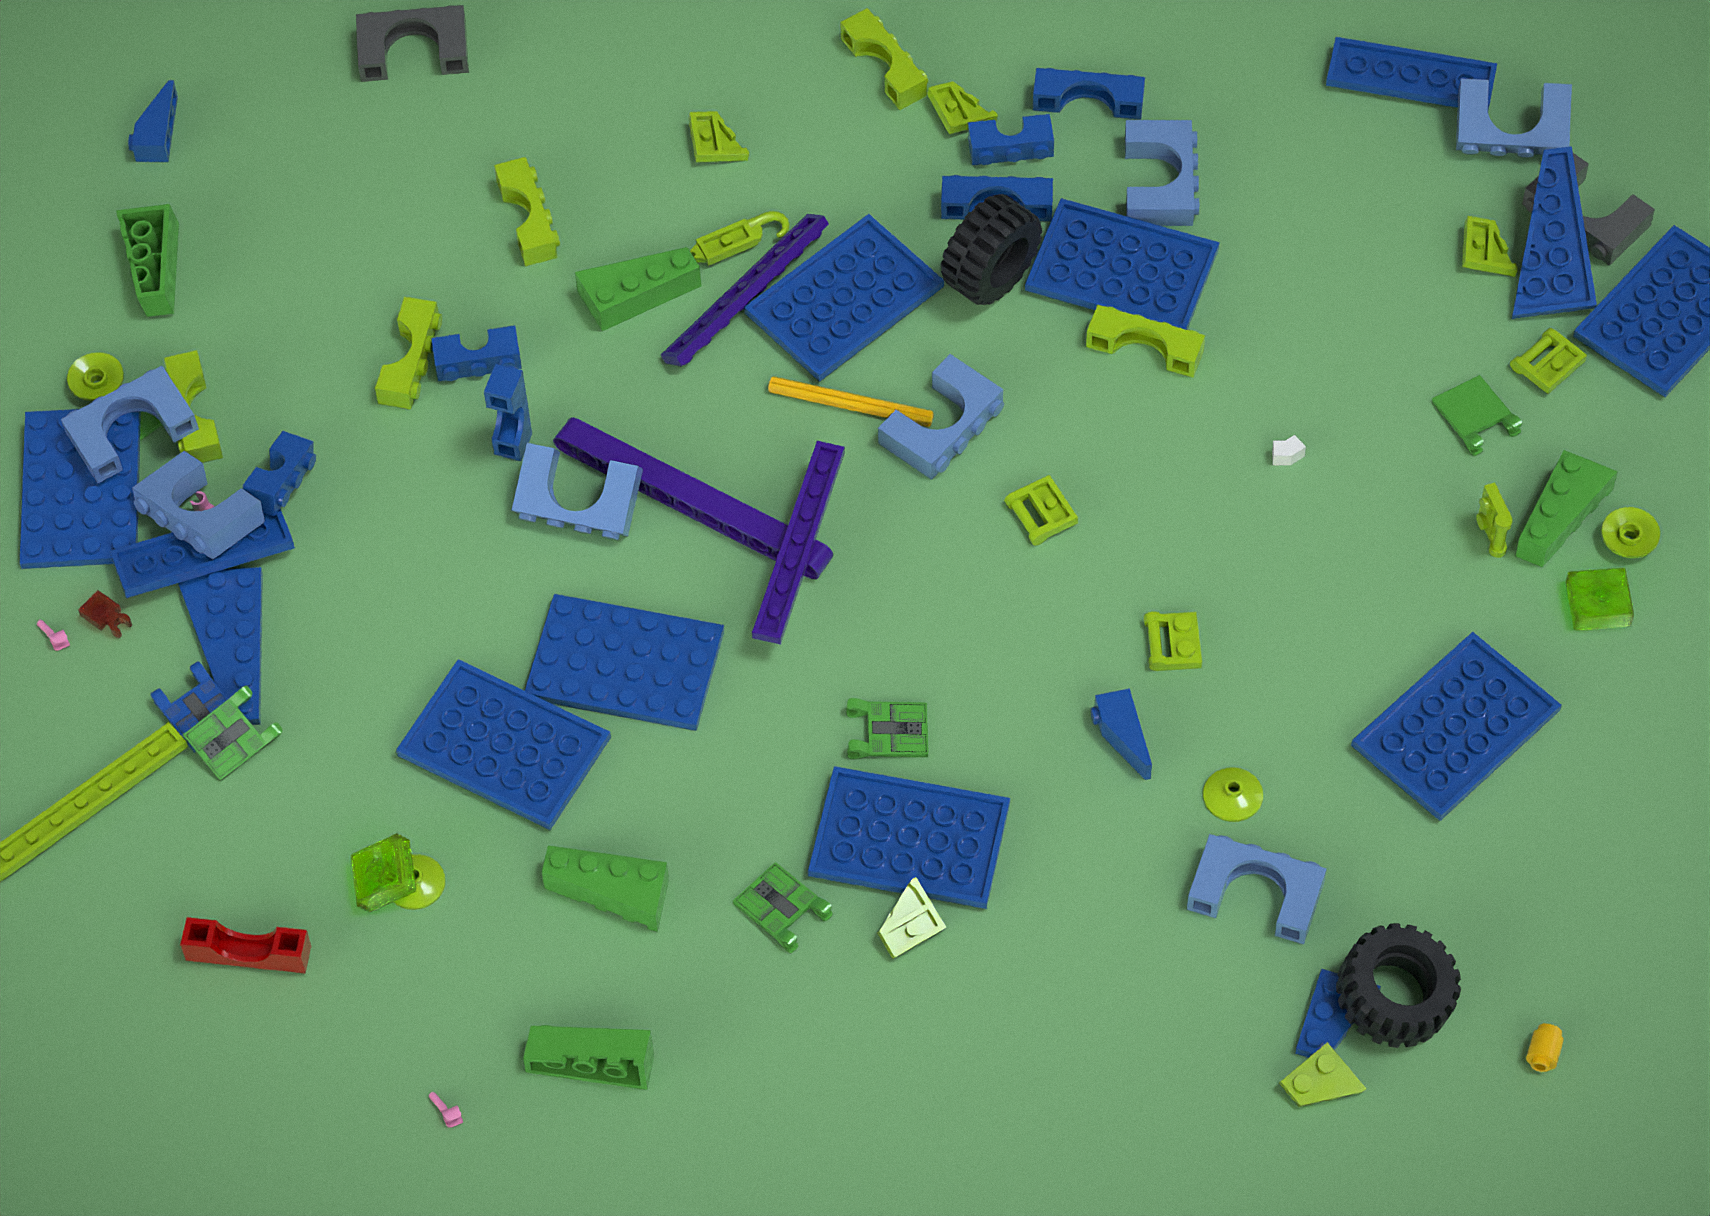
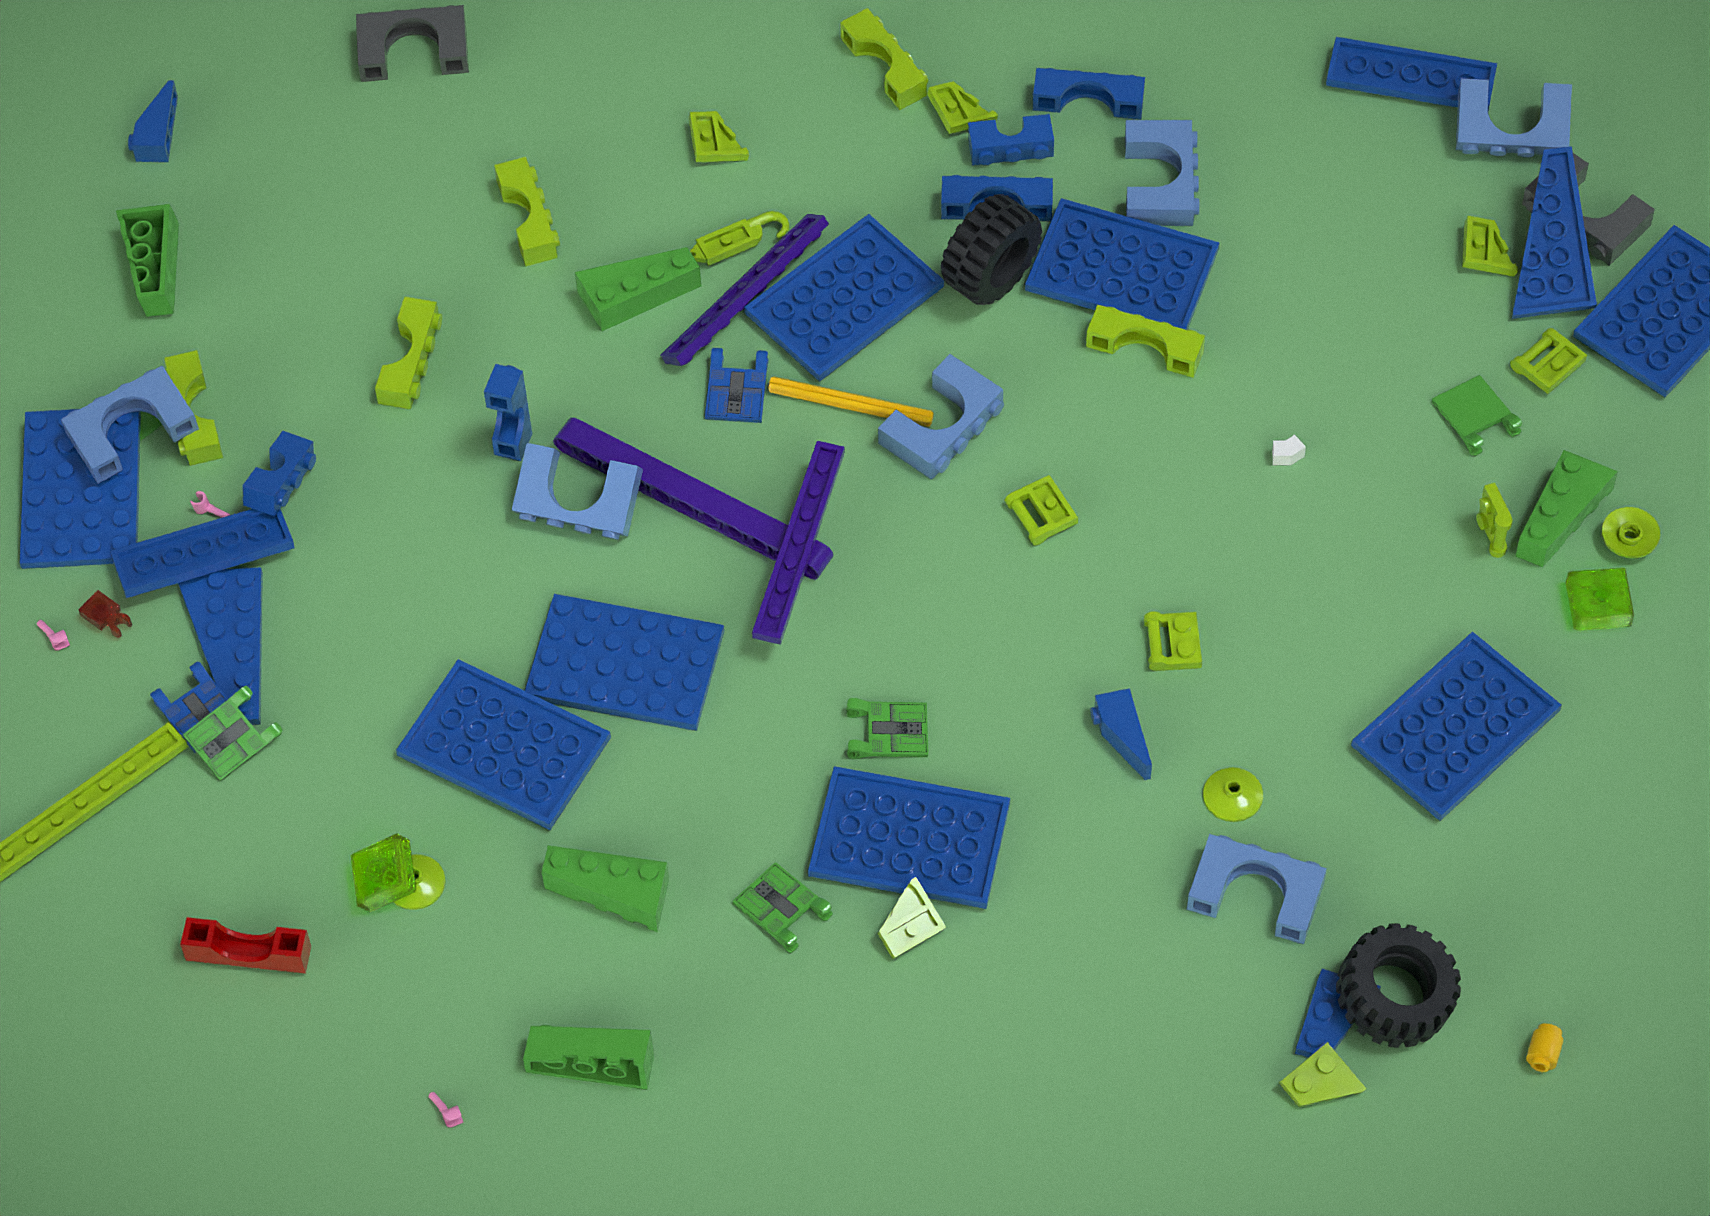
(93, 368): lime dish -> none
(206, 530): medium blue arch -> none
(456, 361): blue arch -> none
(736, 392): none -> blue flag

